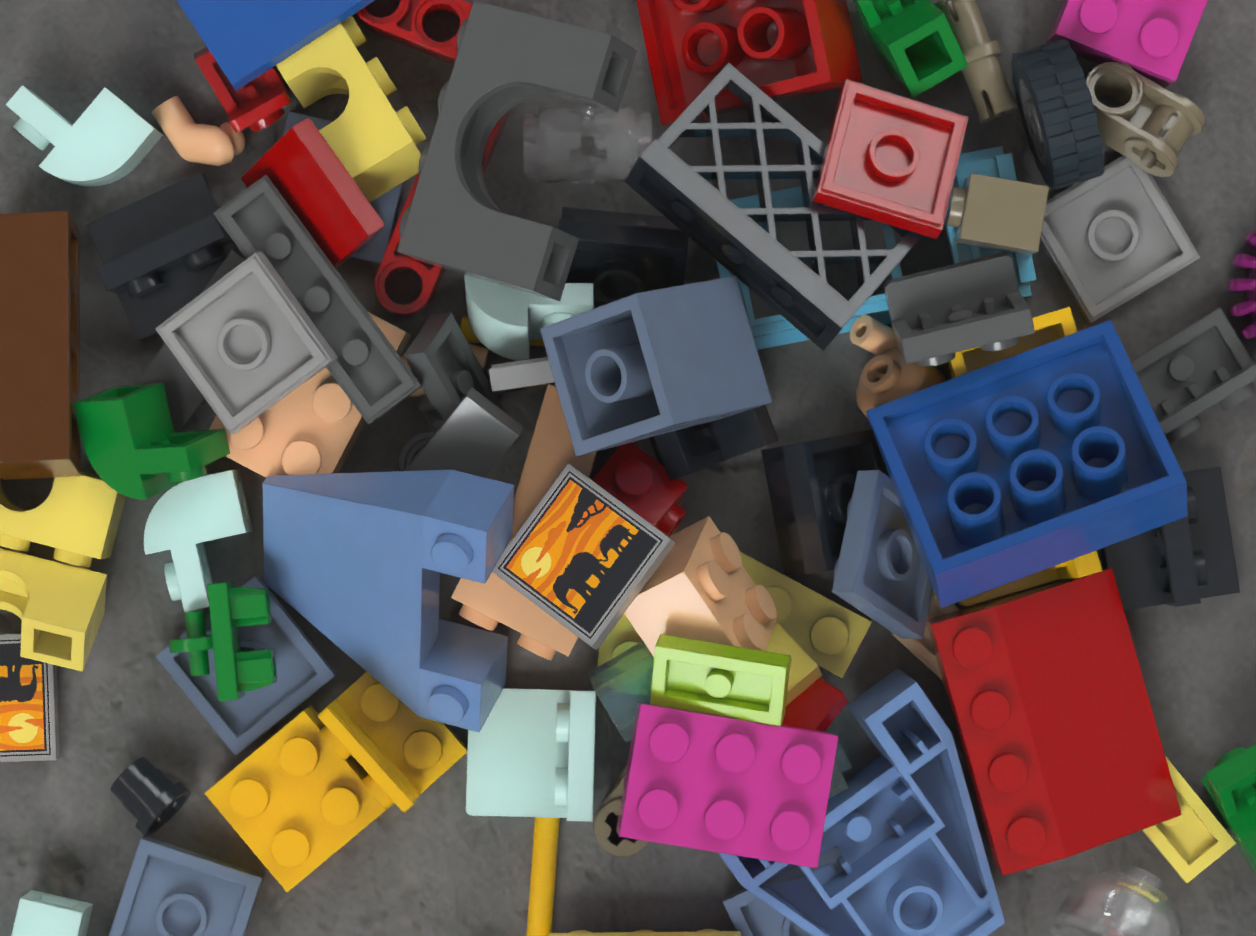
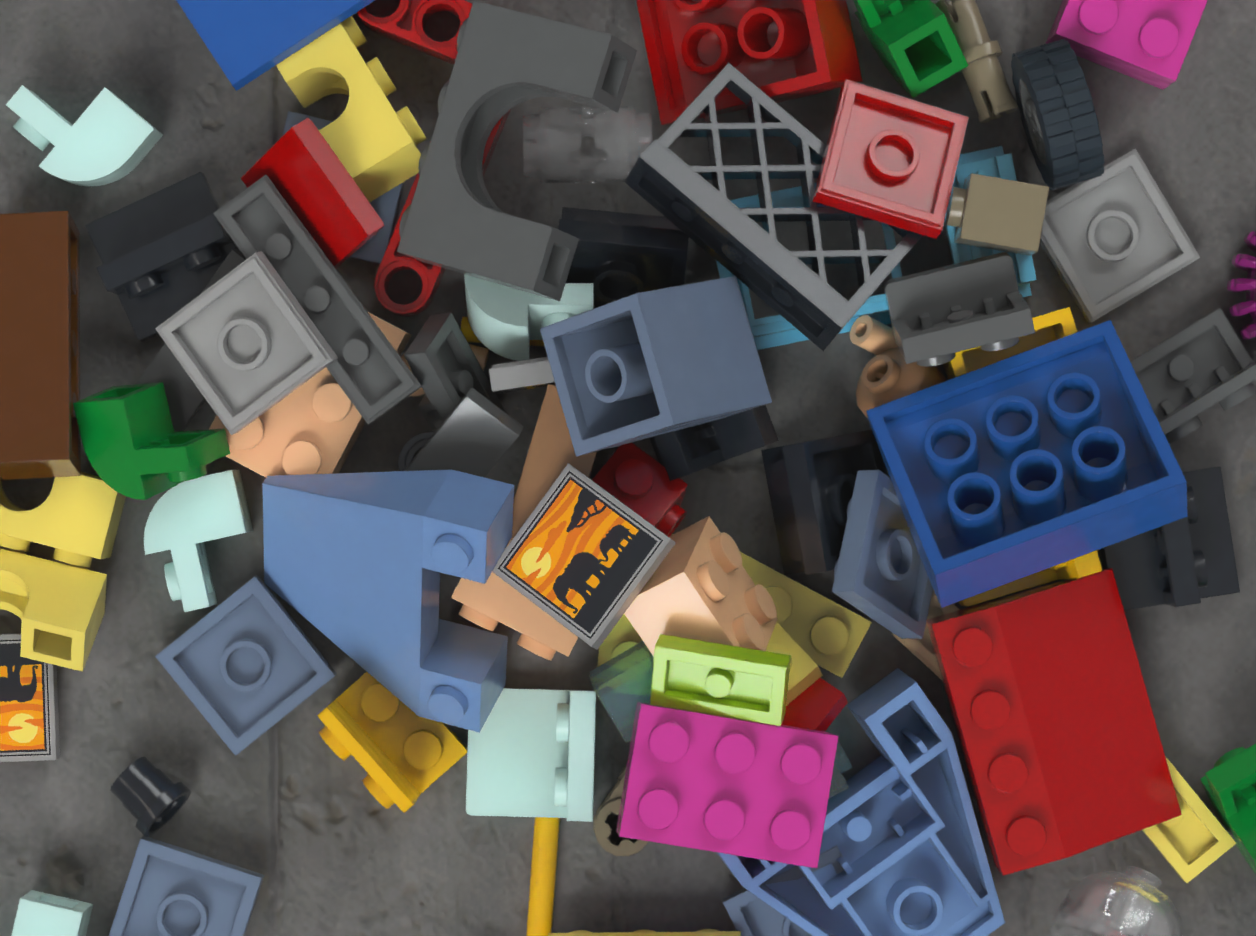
(198, 141): light nougat arm -> none
(234, 669): green hips -> none
(253, 105): red bracket -> none
(295, 800): yellow brick -> none
(1143, 117): dark tan piece -> none

